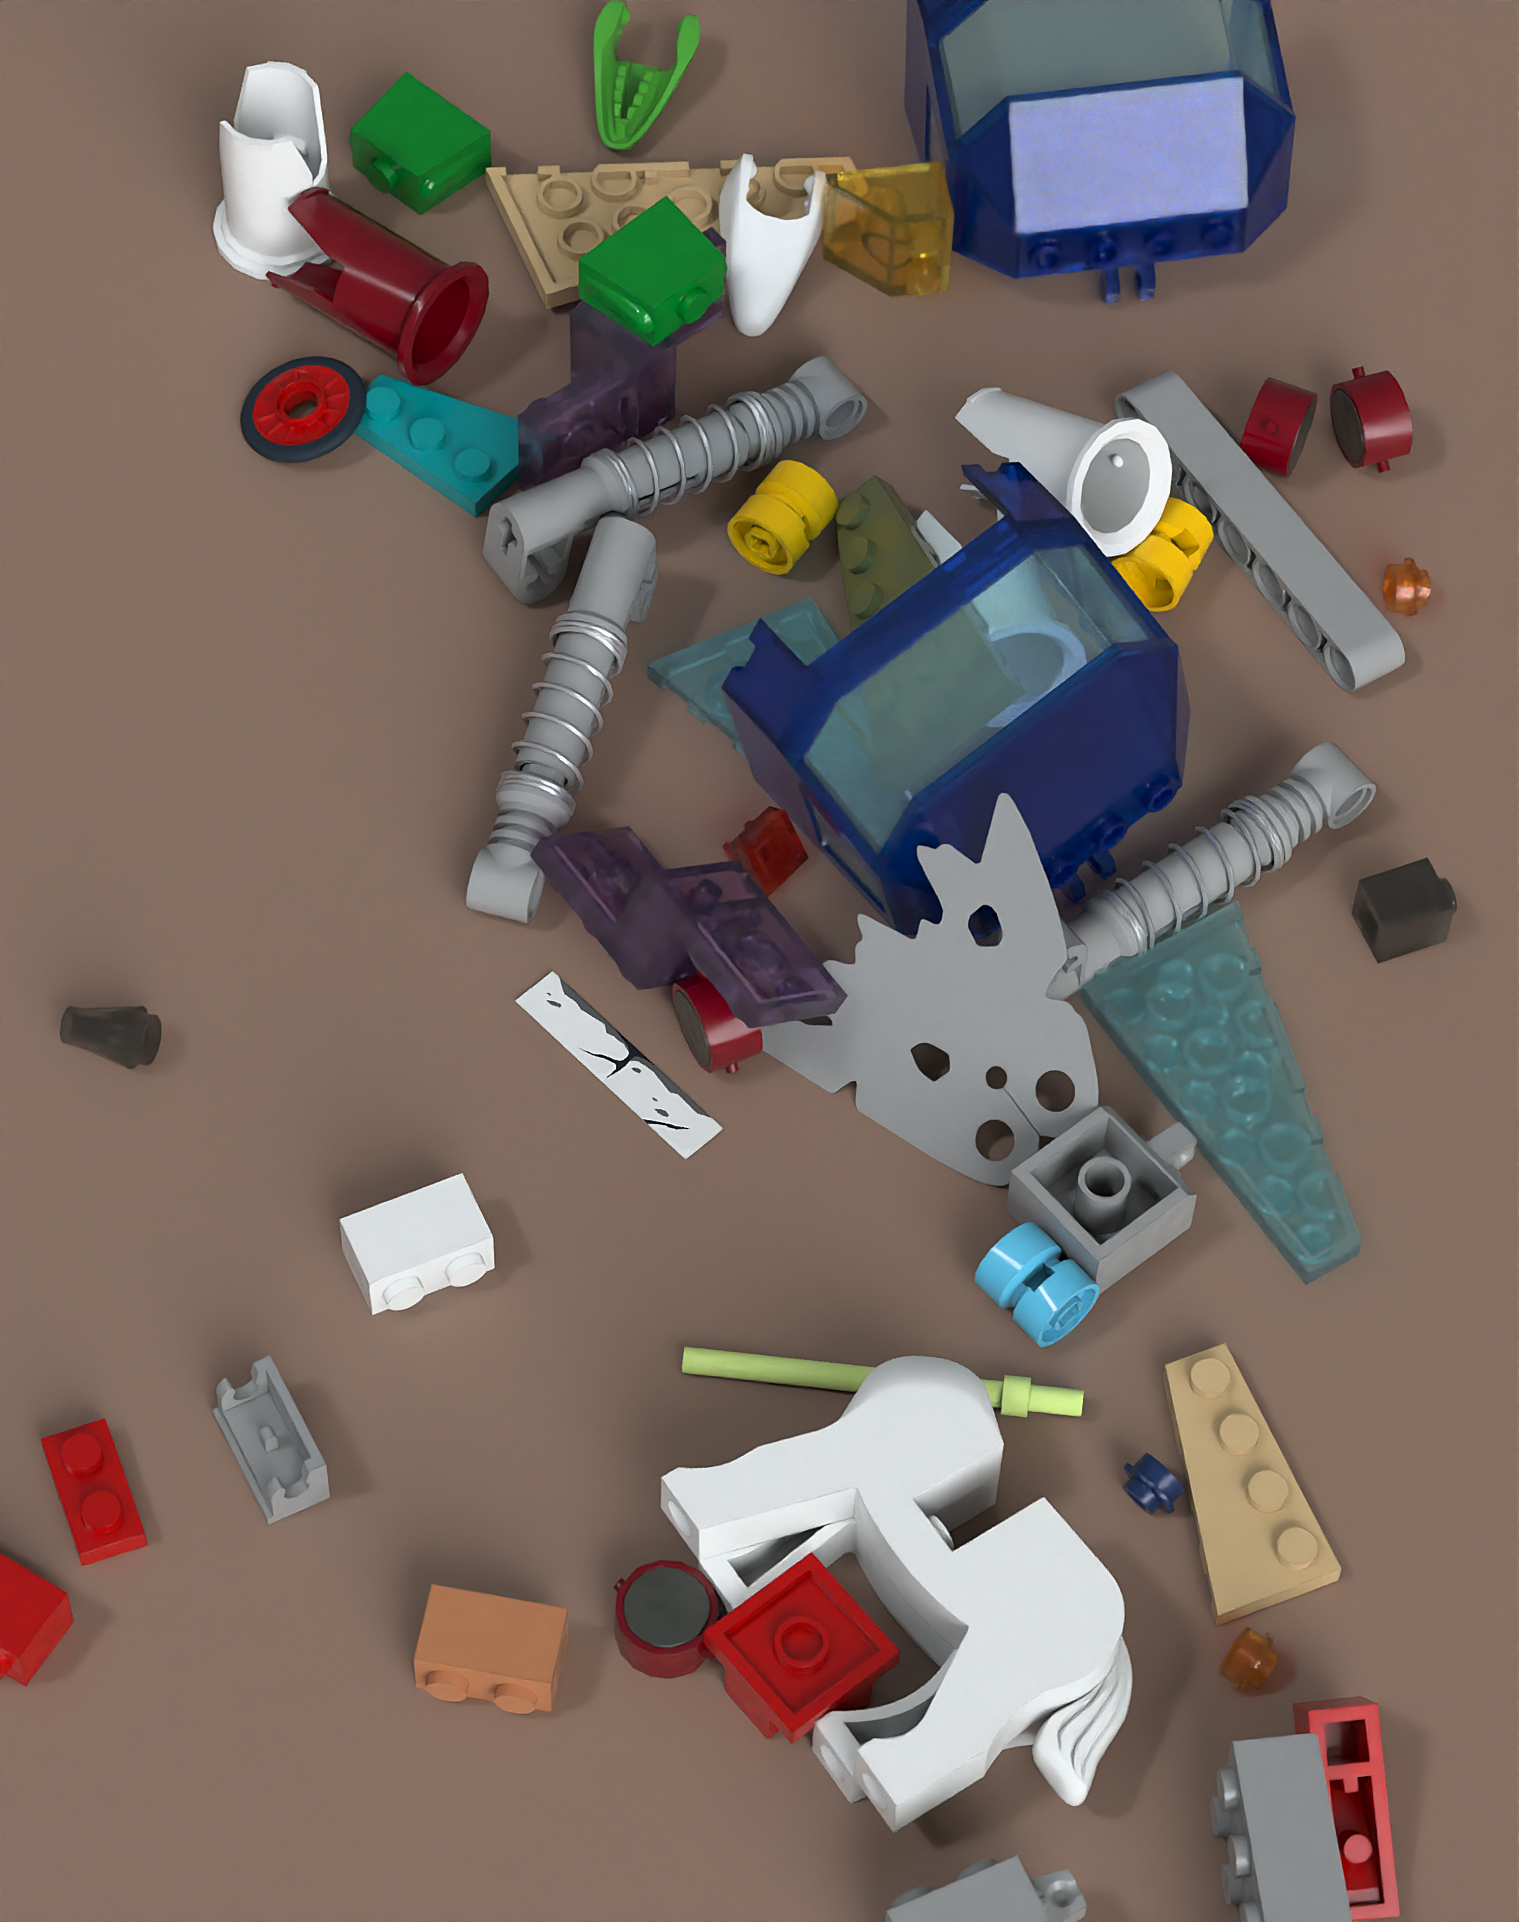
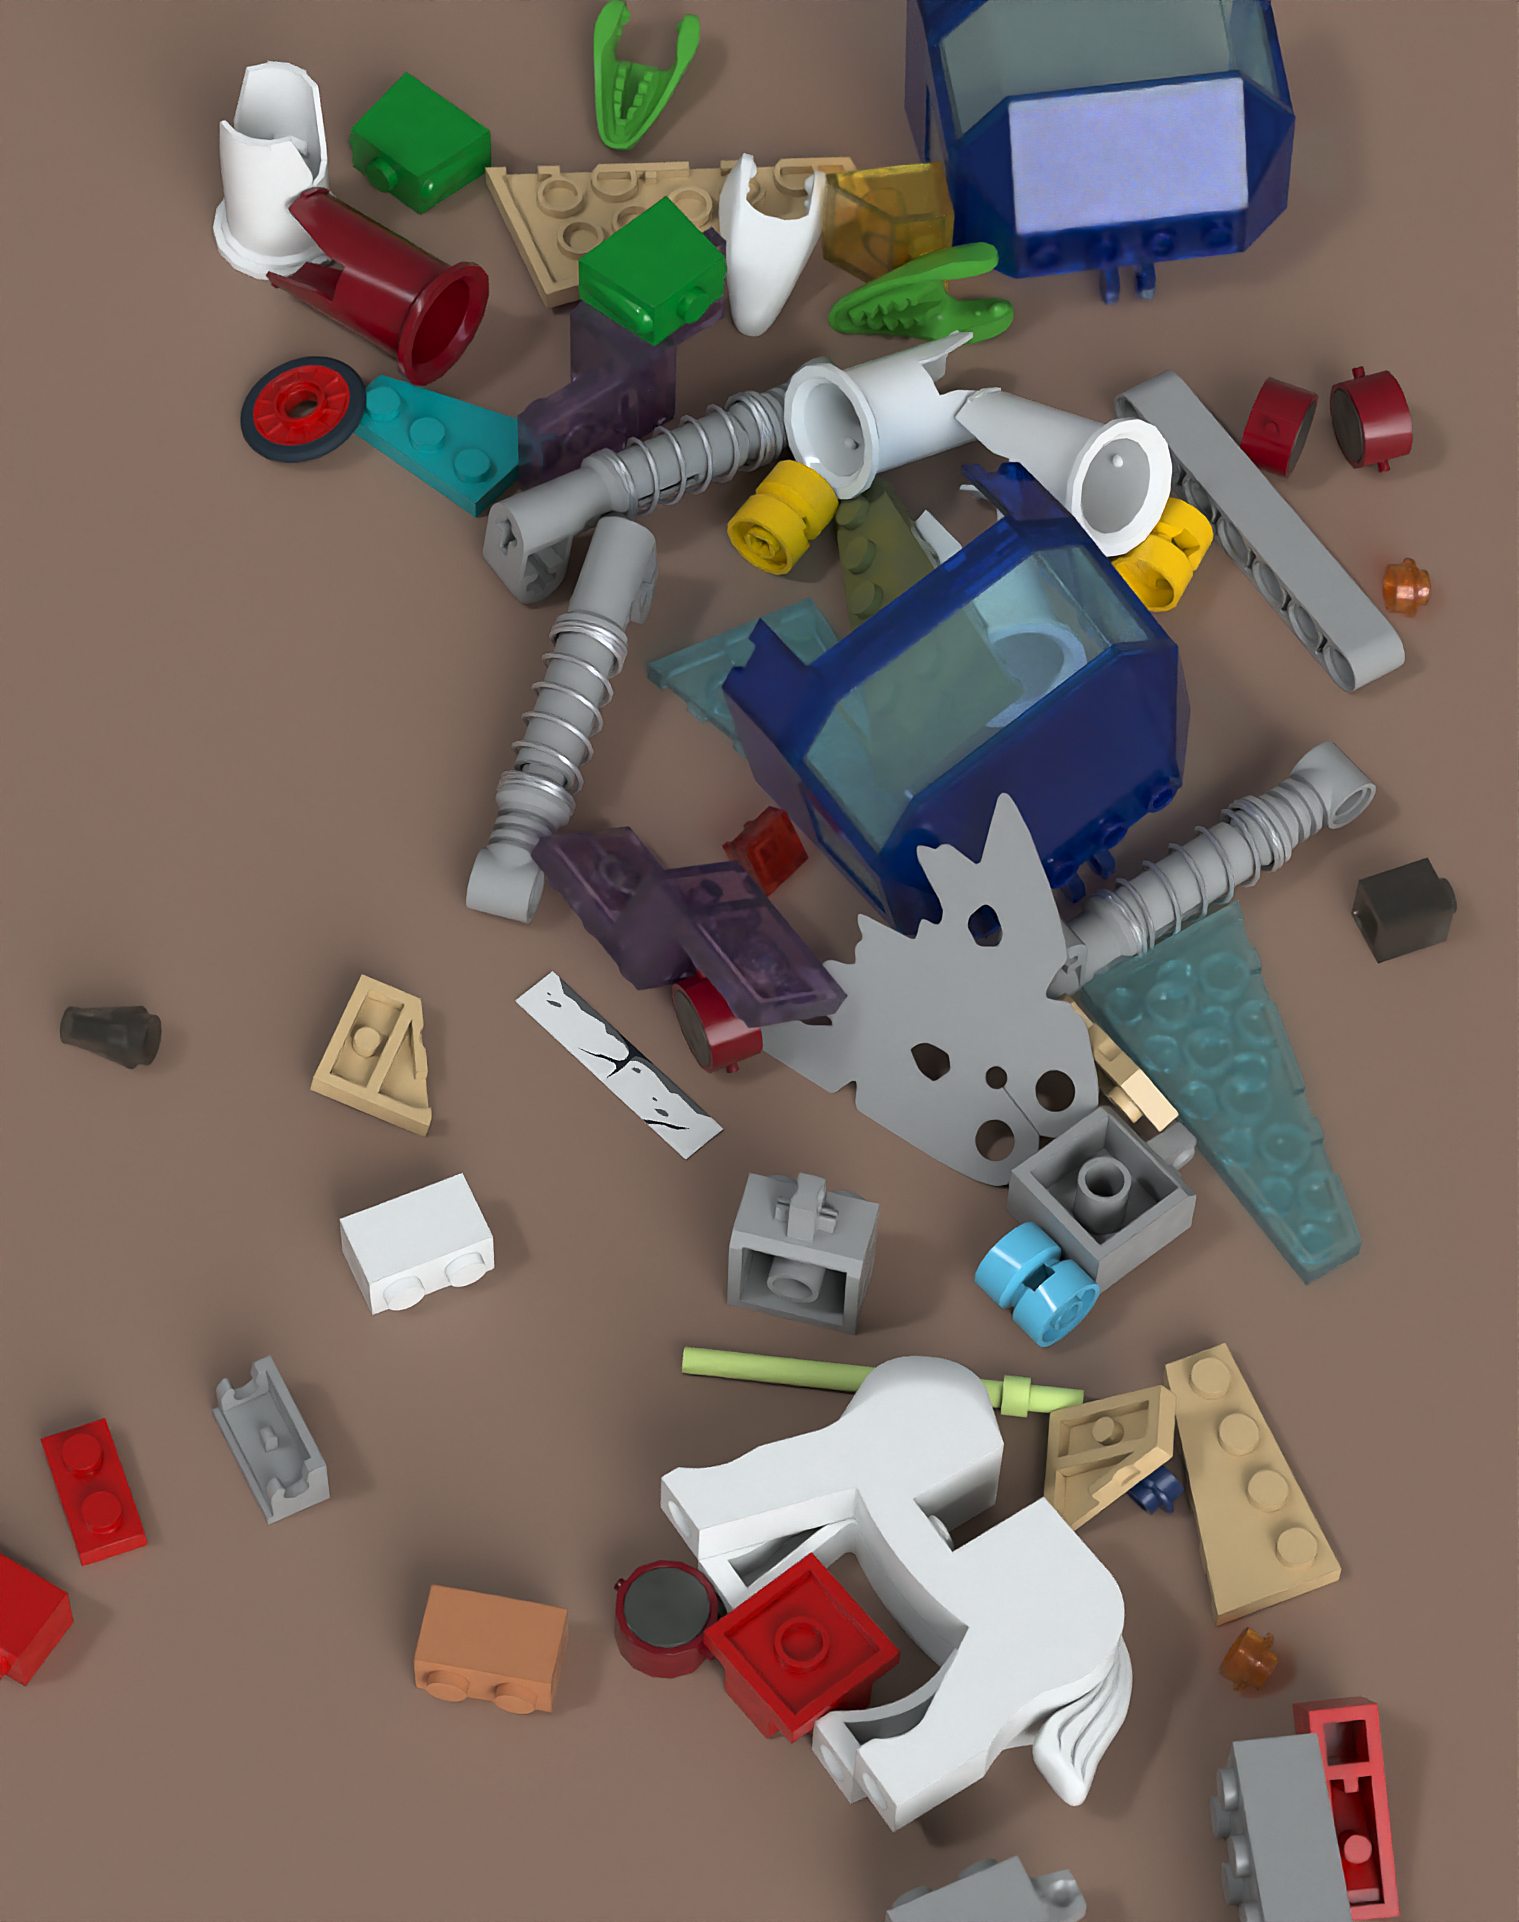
(379, 1057): none -> tan wing
(802, 1251): none -> light grey hinge
(874, 414): none -> white piece
(915, 302): none -> bright green animal
(1106, 1449): none -> tan wing
(1123, 1080): none -> tan wing

